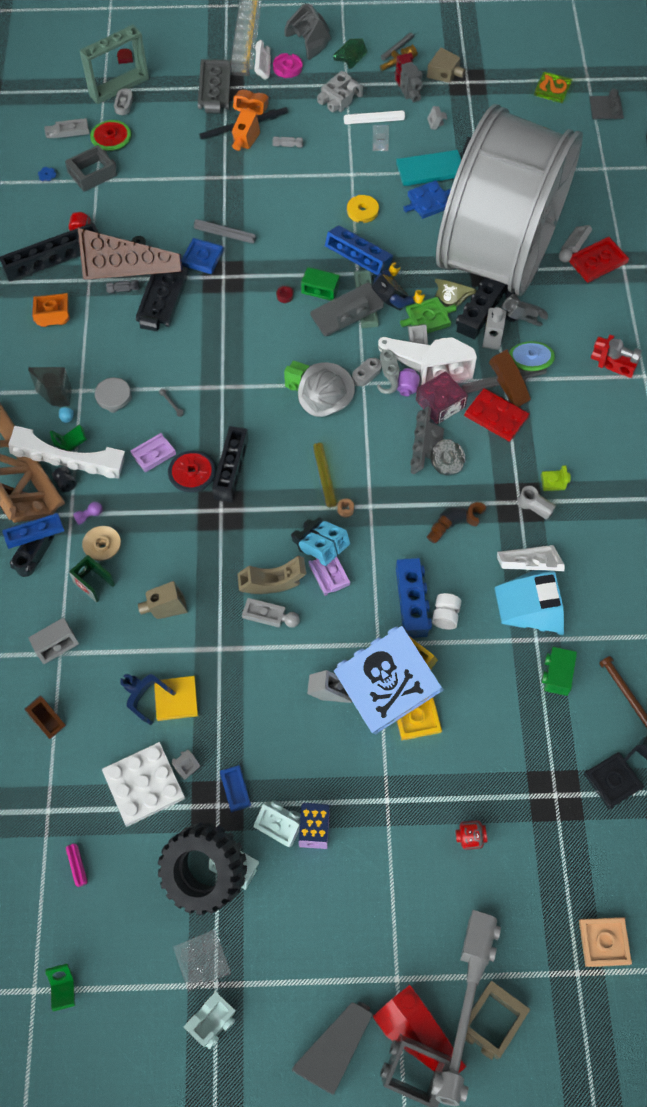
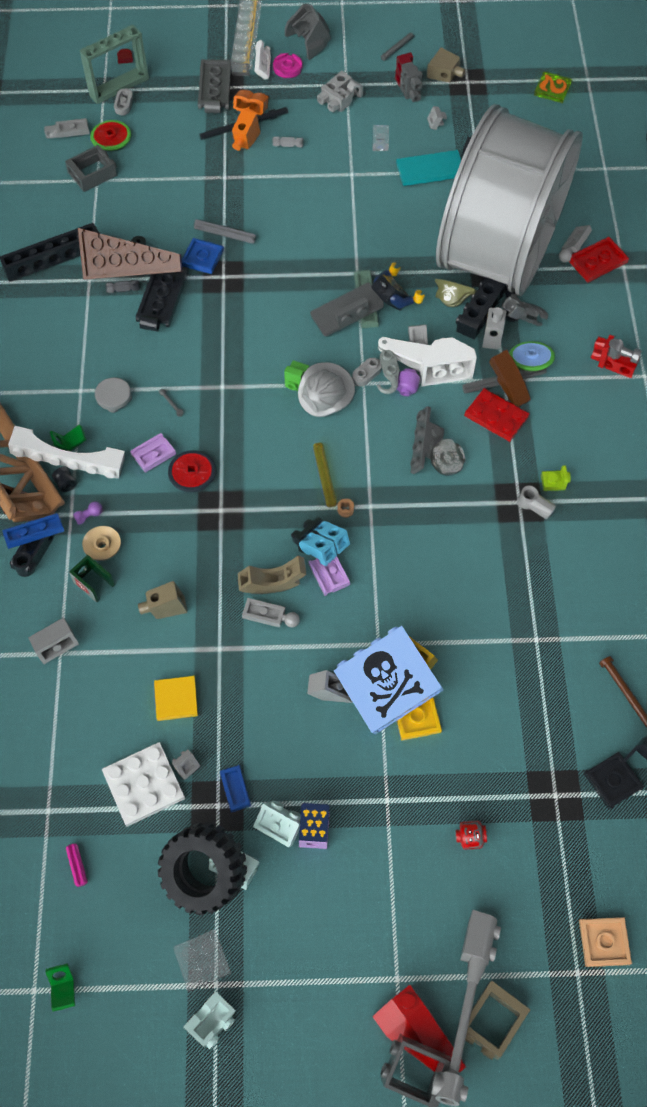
(44, 717): reddish brown slope -> none
(46, 174): blue plant -> none
(51, 309): orange slope -> none
(52, 384): clear smoke slope -> none
(66, 415): medium azure hinge -> none
(78, 220): red head -> none
(138, 688): dark blue piece -> none
(230, 464): black brick -> none
(284, 294): dark red tile -> none
(320, 284): green brick -> none
(332, 1052): dark grey slope -> none
(351, 52): clear green bracket -> none
(358, 250): blue brick -> none
(366, 202): yellow tile -> none
(374, 117): white axle -> none
(394, 54): pearl gold piece -> none
(406, 570): blue brick -> none
(427, 199): blue plate -> none
(429, 312): bright green plate -> none
(442, 396): clear pink brick -> none
(446, 611): white wheel -> none
(453, 516): reddish brown piece -> none
(531, 559): white wing -> none
(532, 602): medium azure wedge -> none
(559, 671): green brick -> none
(606, 106): dark grey hinge -> none

